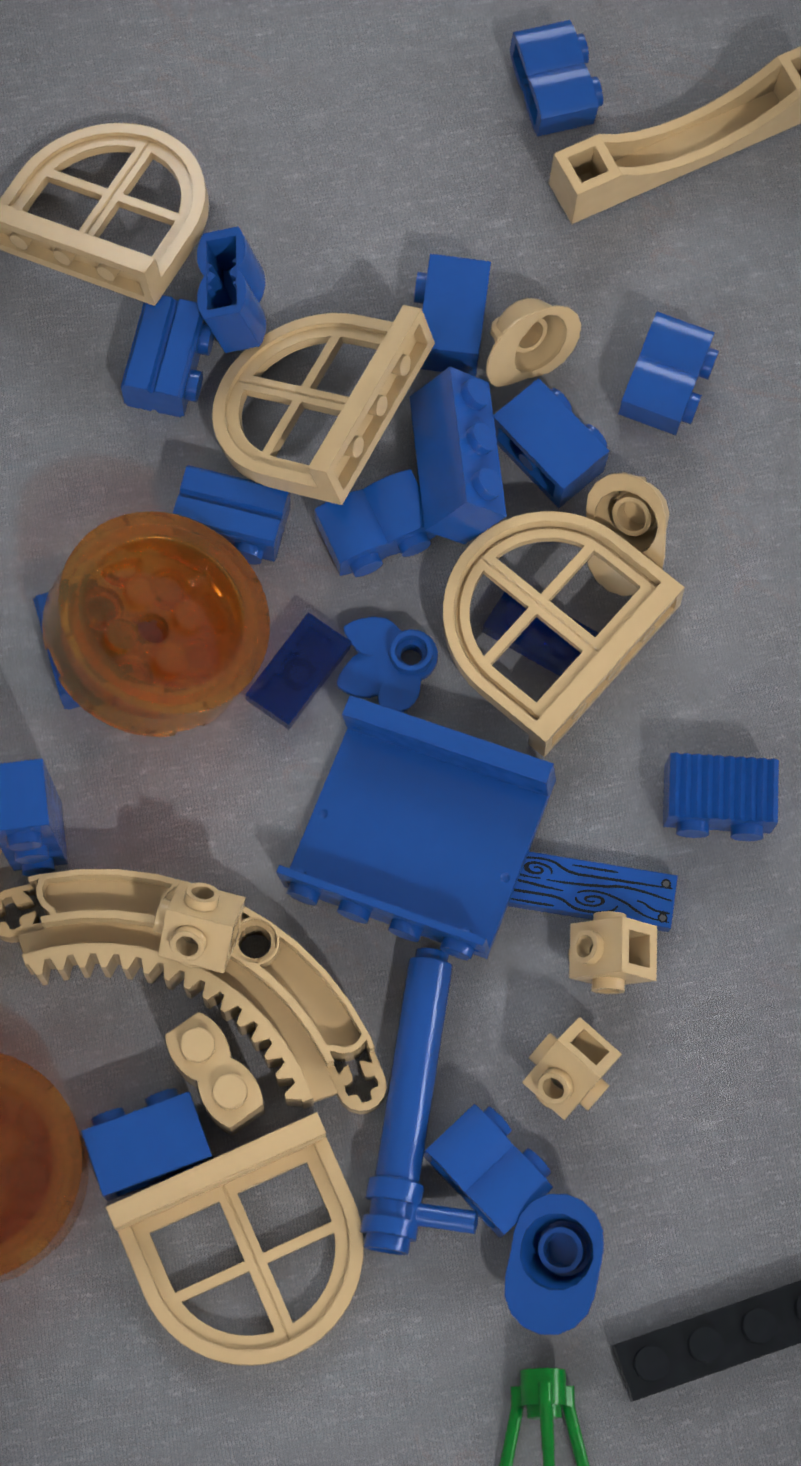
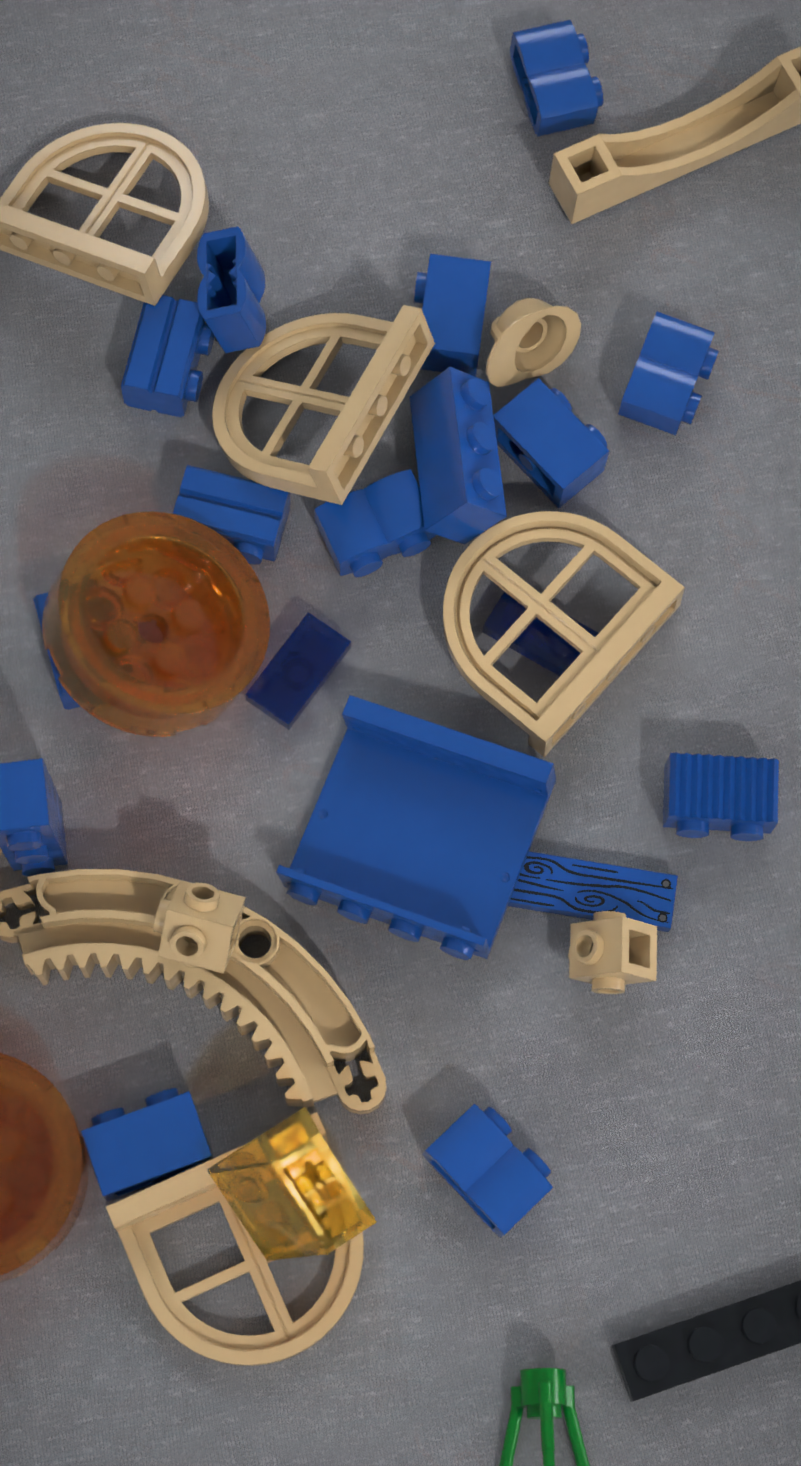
(207, 1064): tan brick -> none
(292, 1191): none -> clear yellow slope
(379, 665): blue plate -> none
(396, 1188): blue cylinder -> none
(554, 1264): blue piece -> none
(571, 1068): tan brick -> none
(635, 513): tan piece -> none

